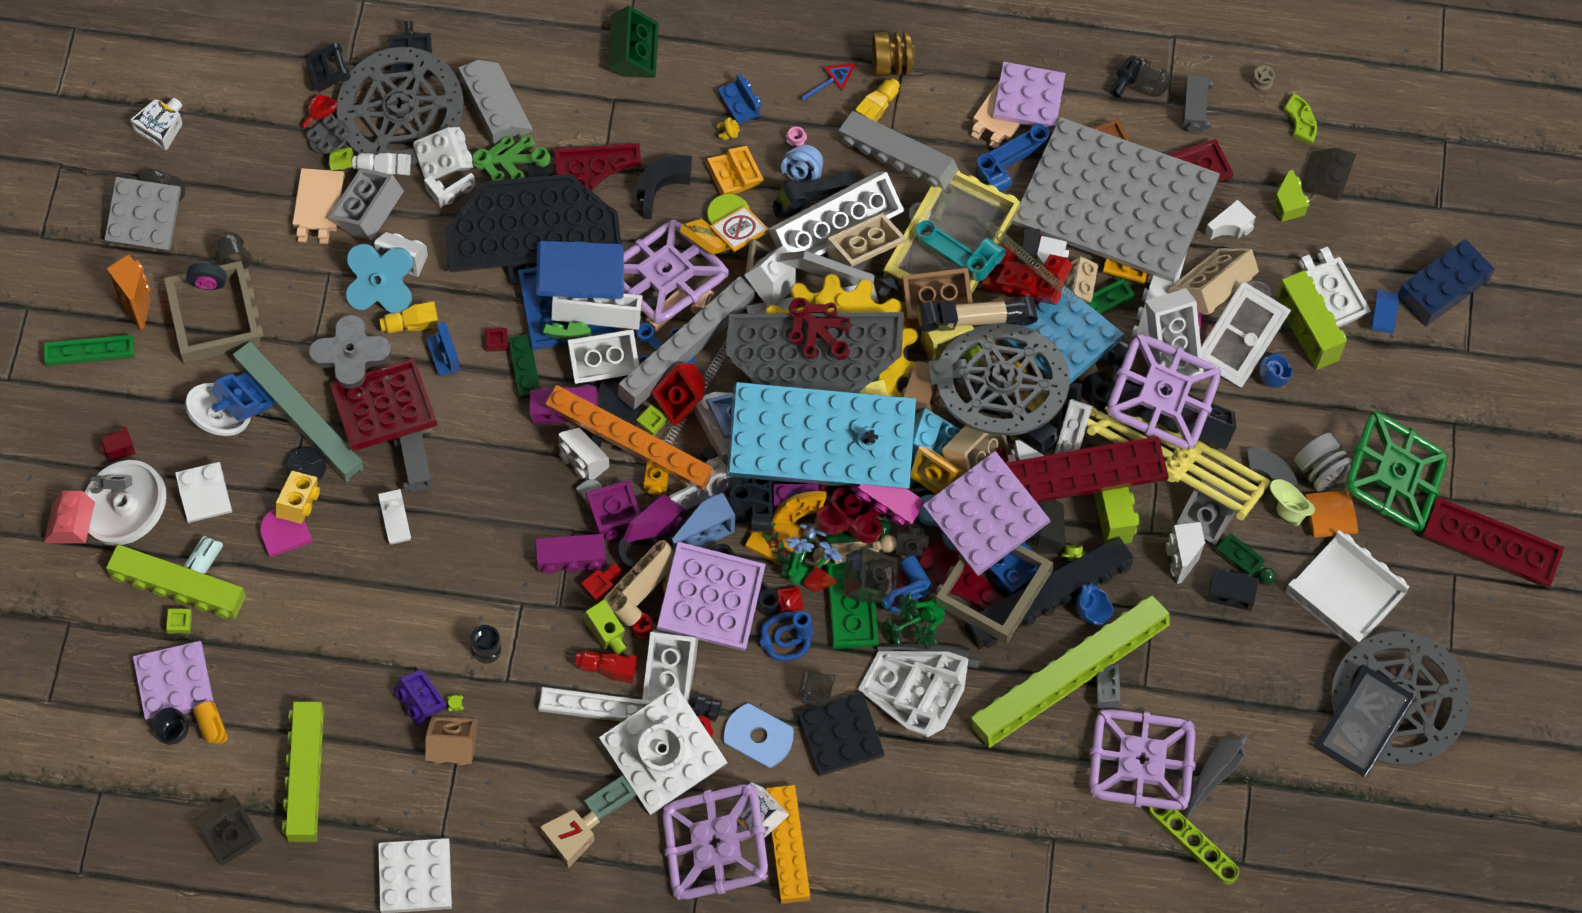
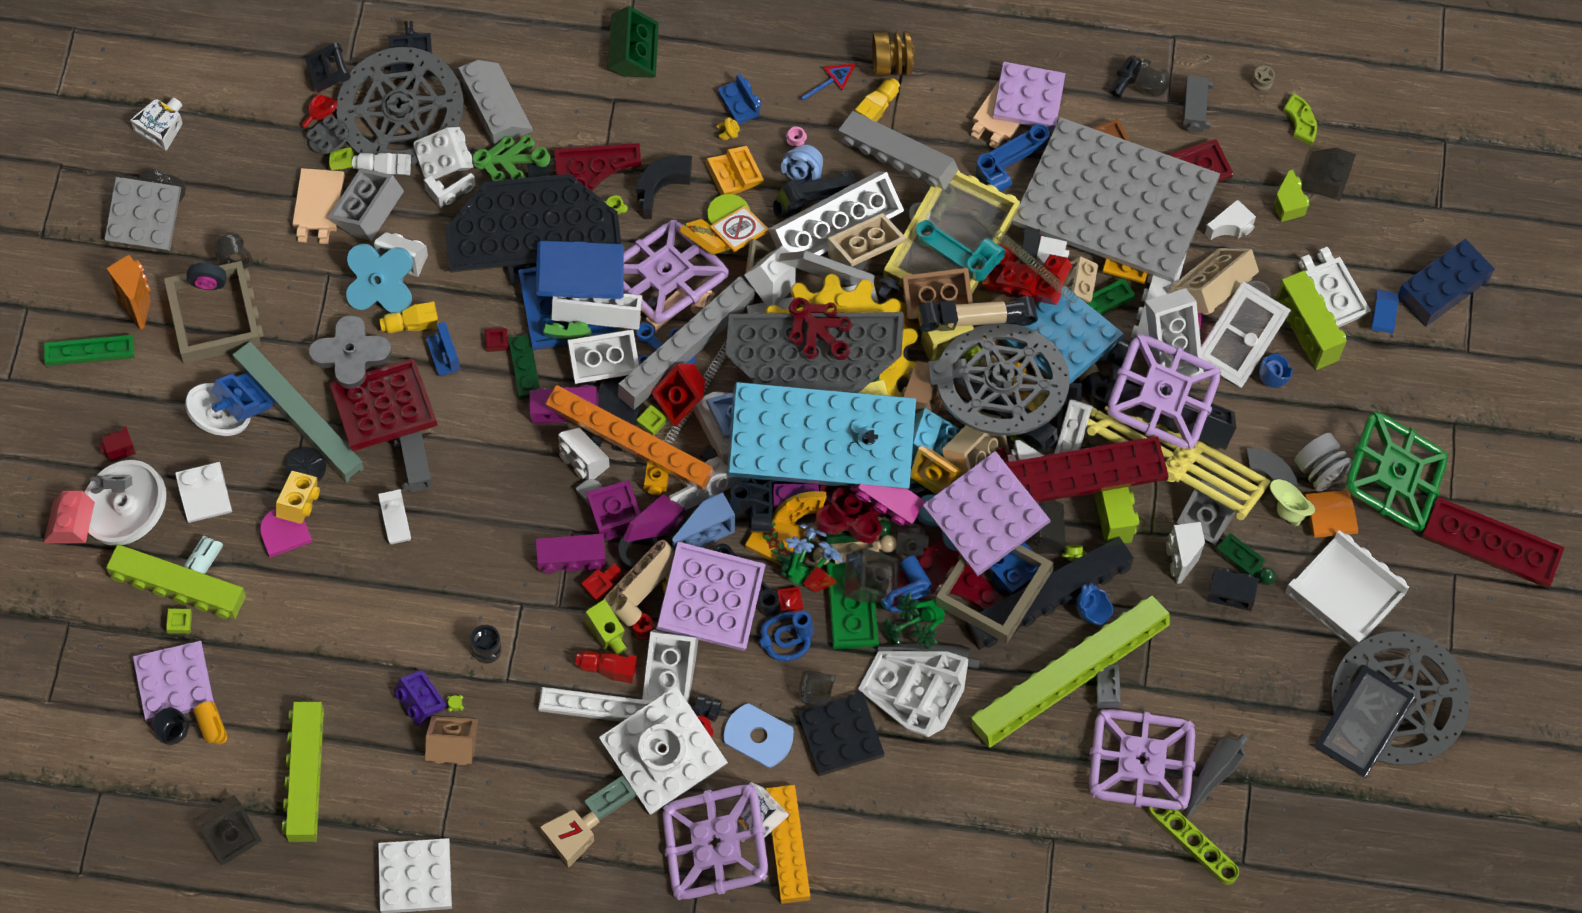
(617, 201): none -> lime plate

